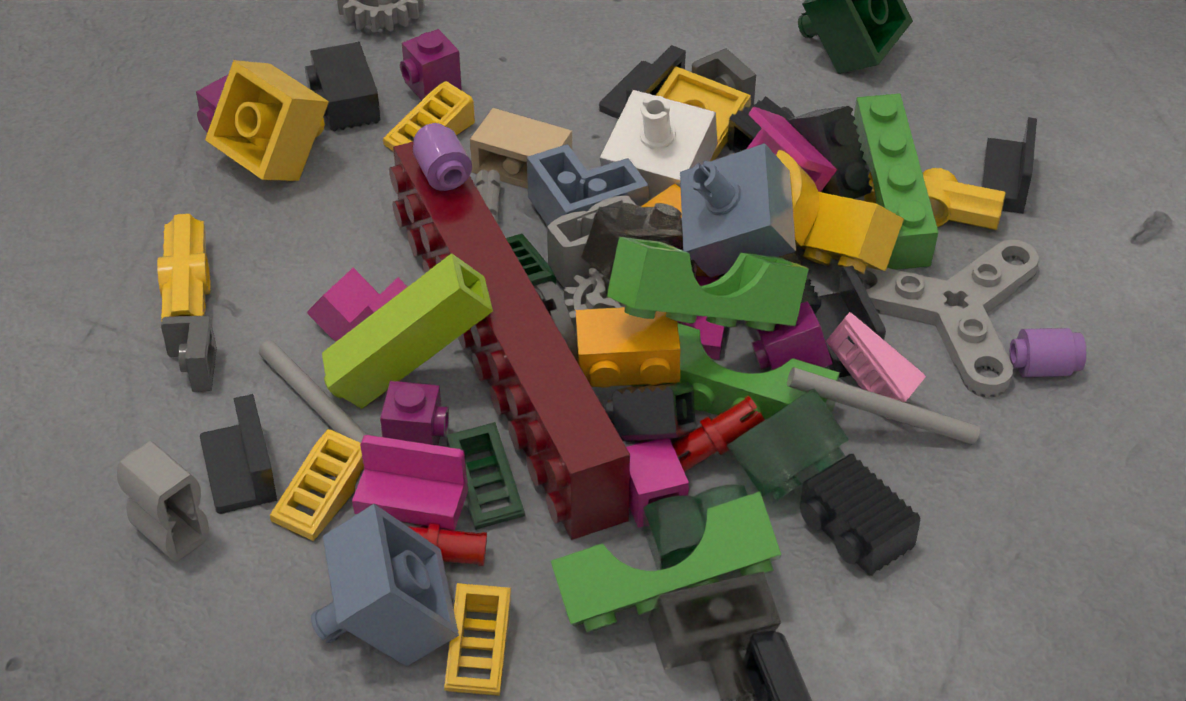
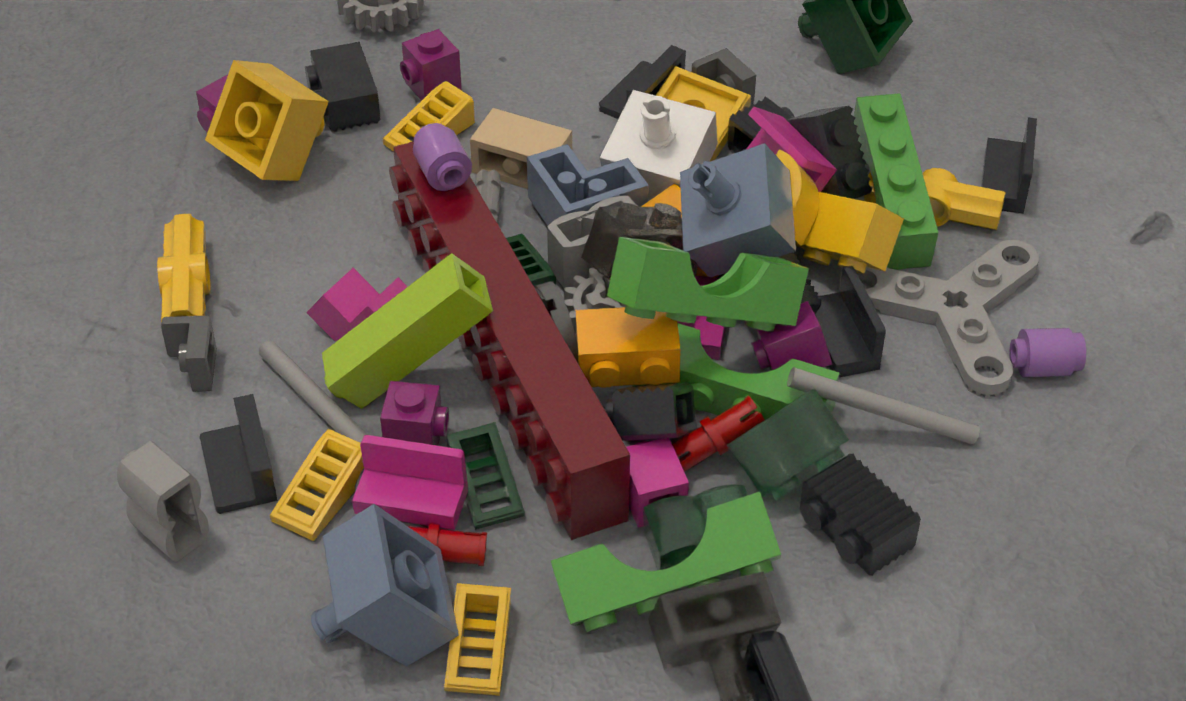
(873, 361): bright pink slope -> none

